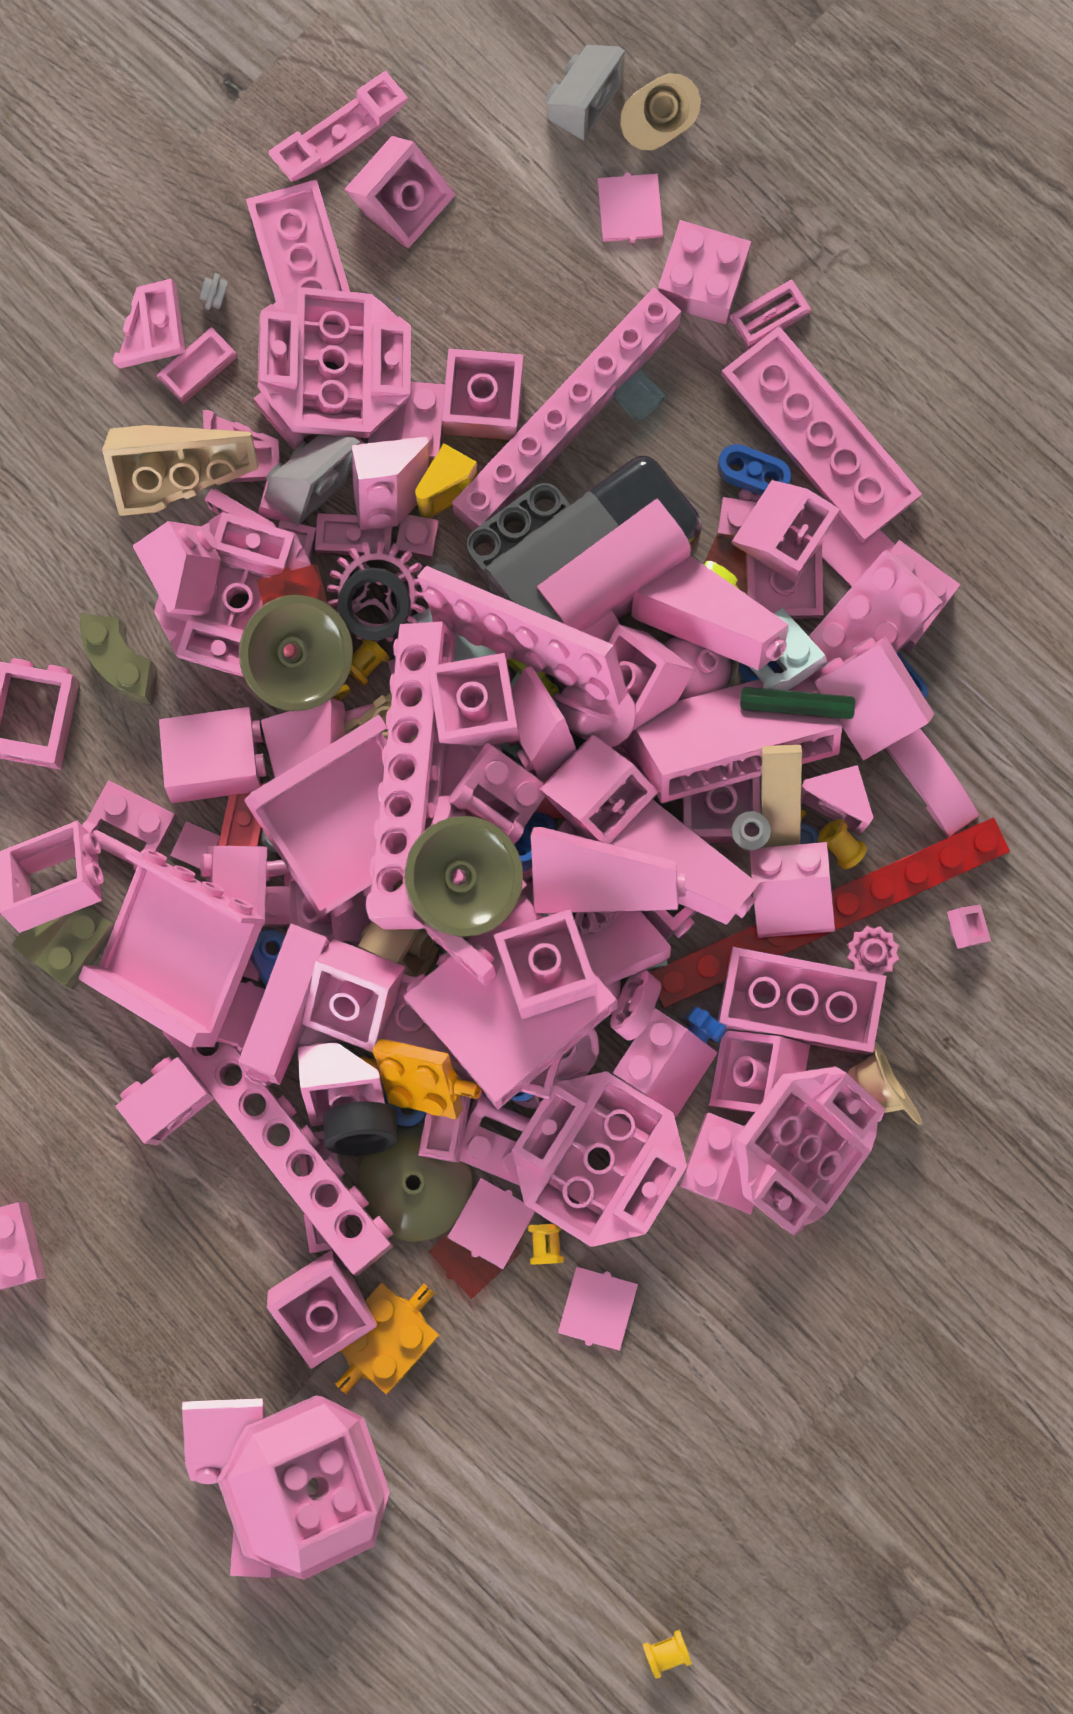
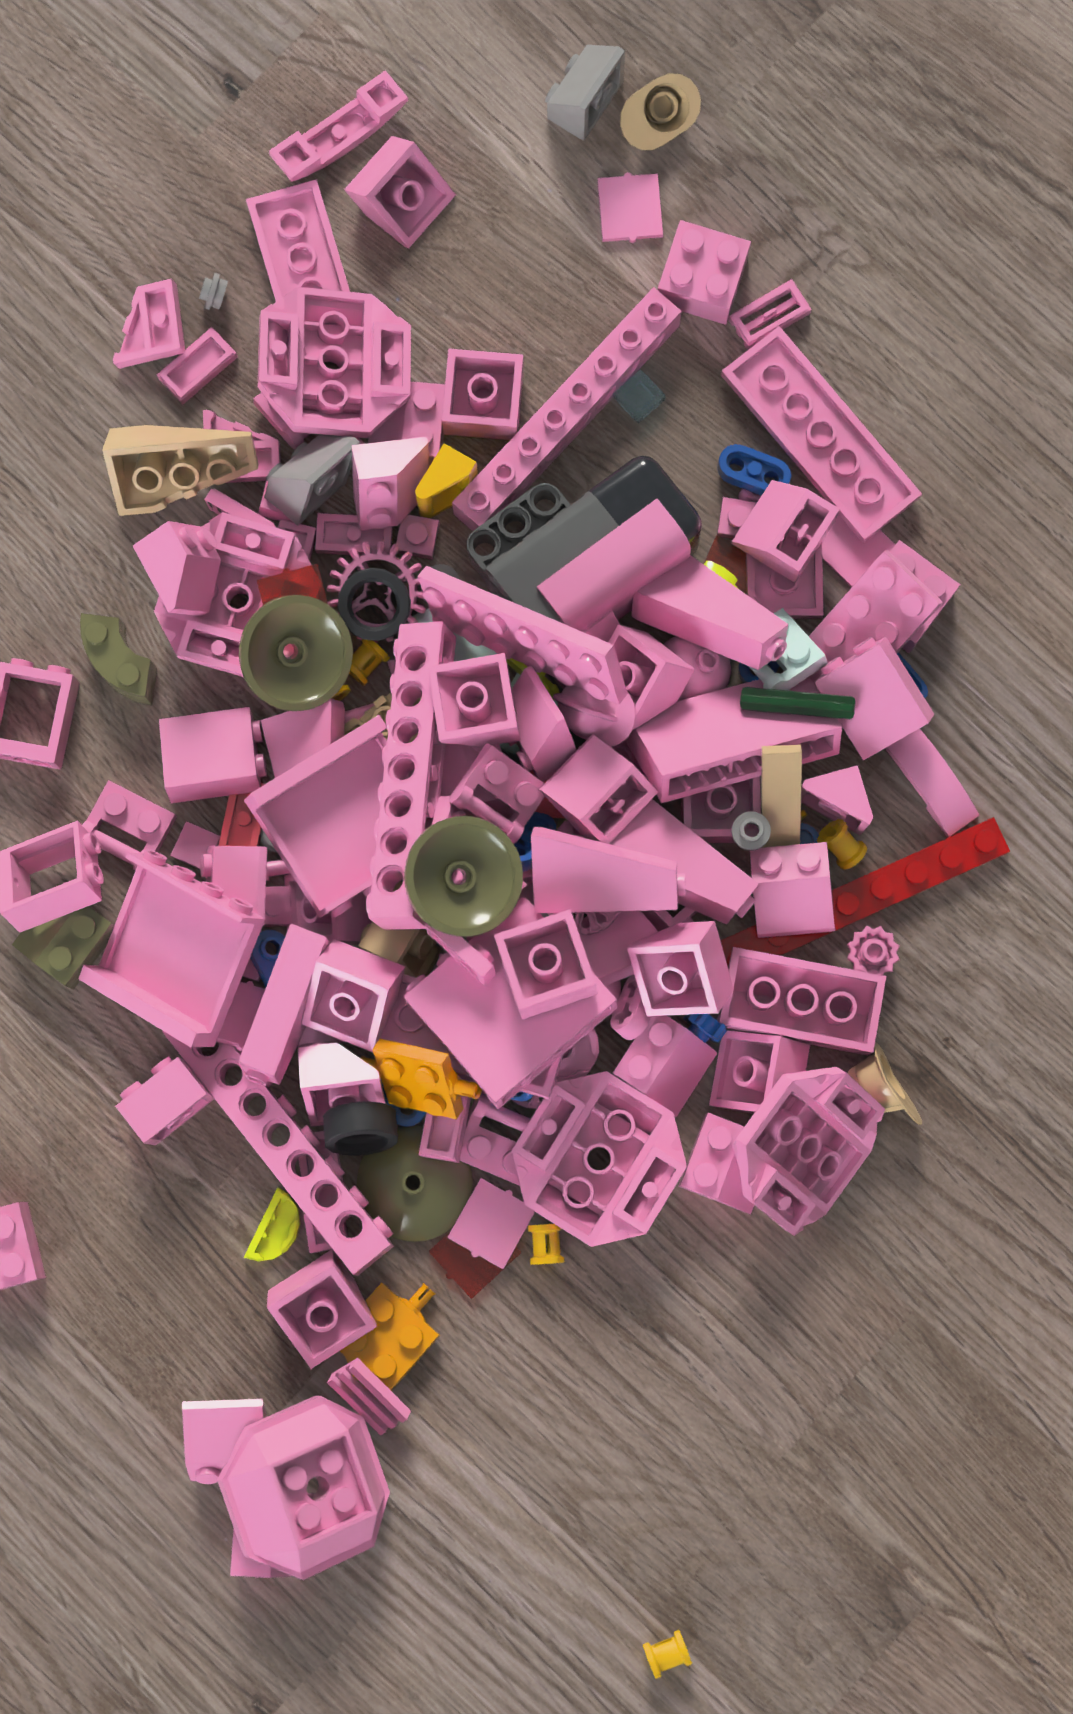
(276, 1230): none -> neon yellow tile
(364, 1399): none -> bright pink tile
(598, 1308): bright pink piece -> none
(681, 970): none -> bright pink slope
(968, 926): bright pink plate -> none

